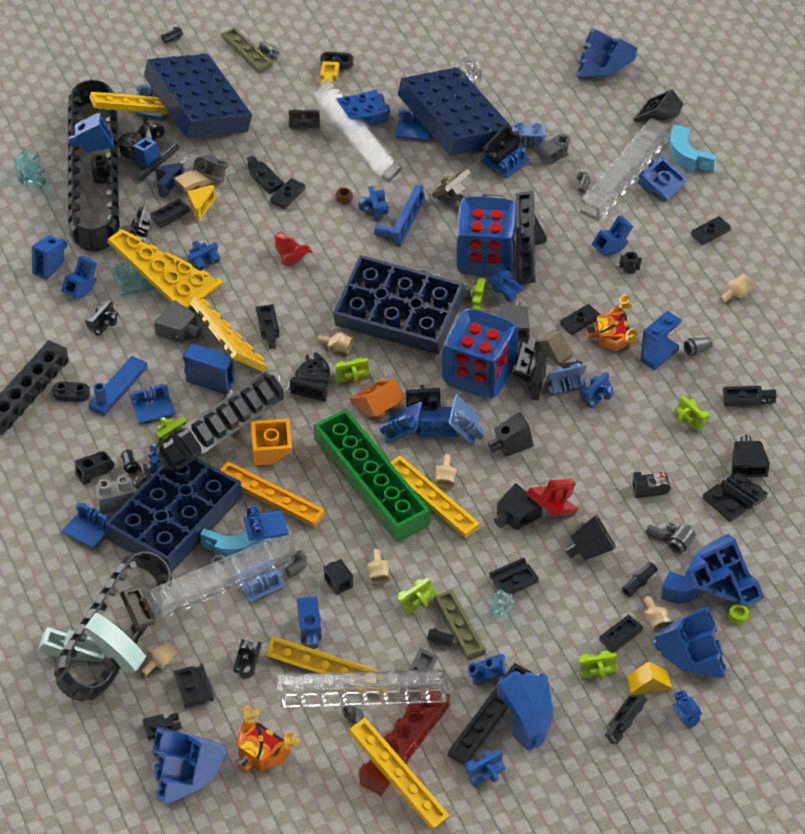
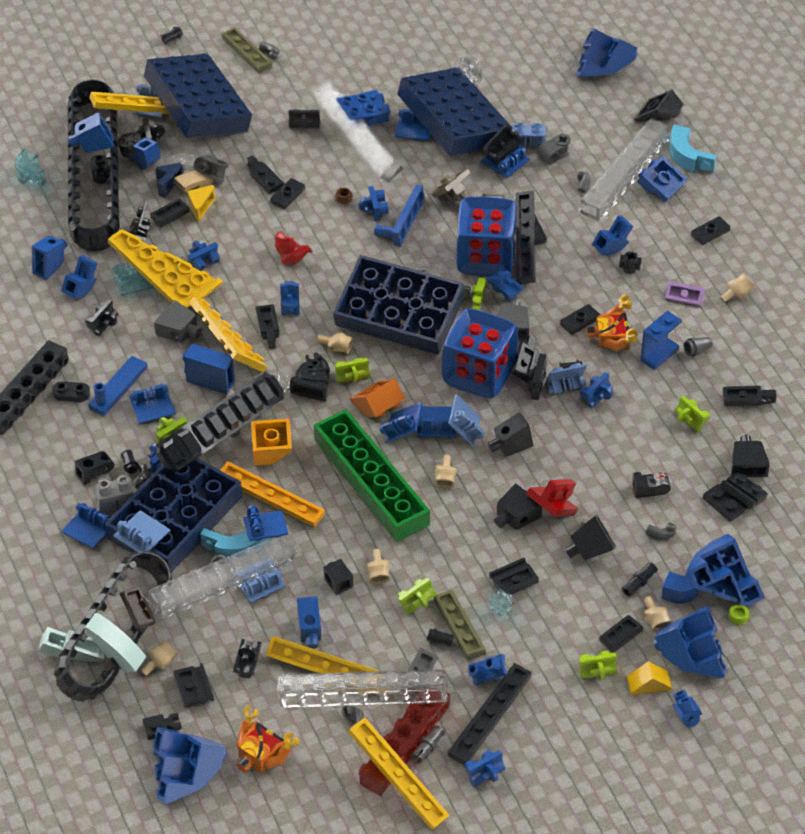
(141, 532): none -> medium blue hinge
(158, 162): black bar -> none
(289, 298): none -> blue hips
(299, 564): dark grey arm -> none
(329, 71): yellow plate -> none
(345, 59): black plate -> none
(427, 744): none -> dark grey pin
(429, 397): black hips -> none
(436, 499): yellow plate -> none
(531, 706): blue brick -> none
(555, 347): dark tan slope -> none
(624, 717): black hinge -> none
(681, 538): dark grey brick -> none
(684, 293): none -> lavender slope

